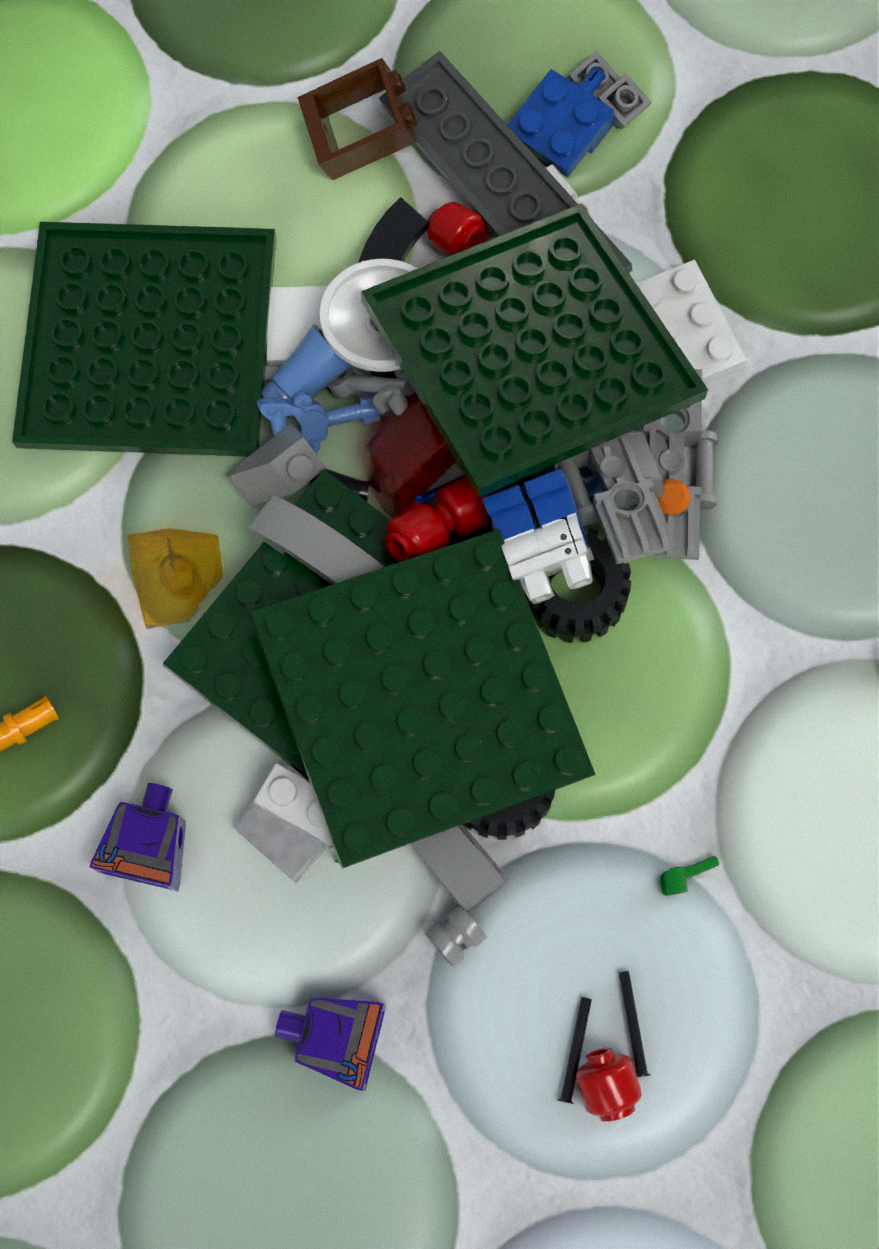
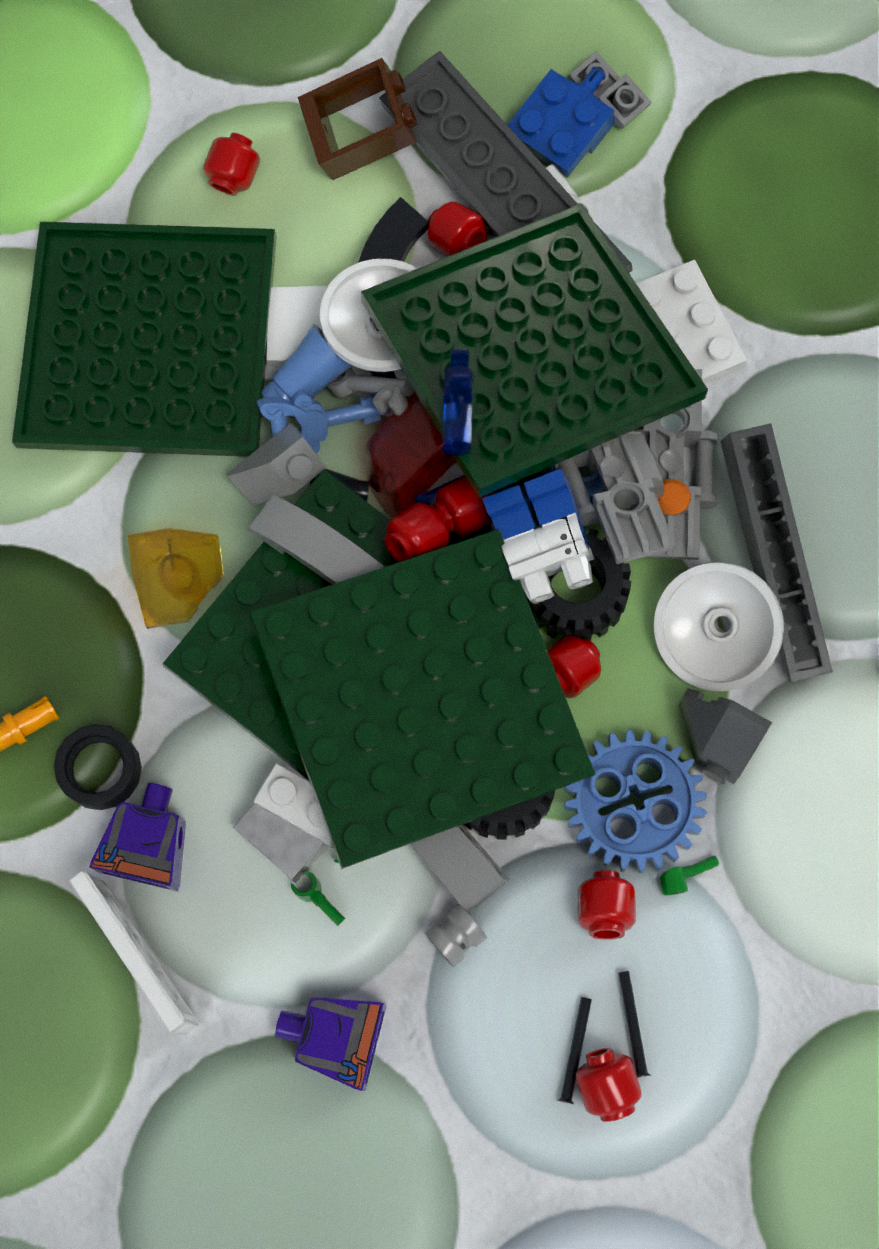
(75, 744): none -> black tyre
(135, 953): none -> white tile
(231, 164): none -> red head
(319, 899): none -> green hand
(457, 405): none -> clear blue bar
(575, 664): none -> red head
(606, 905): none -> red head
(649, 837): none -> medium blue gear
(690, 633): none -> white dish
(721, 734): none -> dark grey slope
(776, 546): none -> dark grey slope

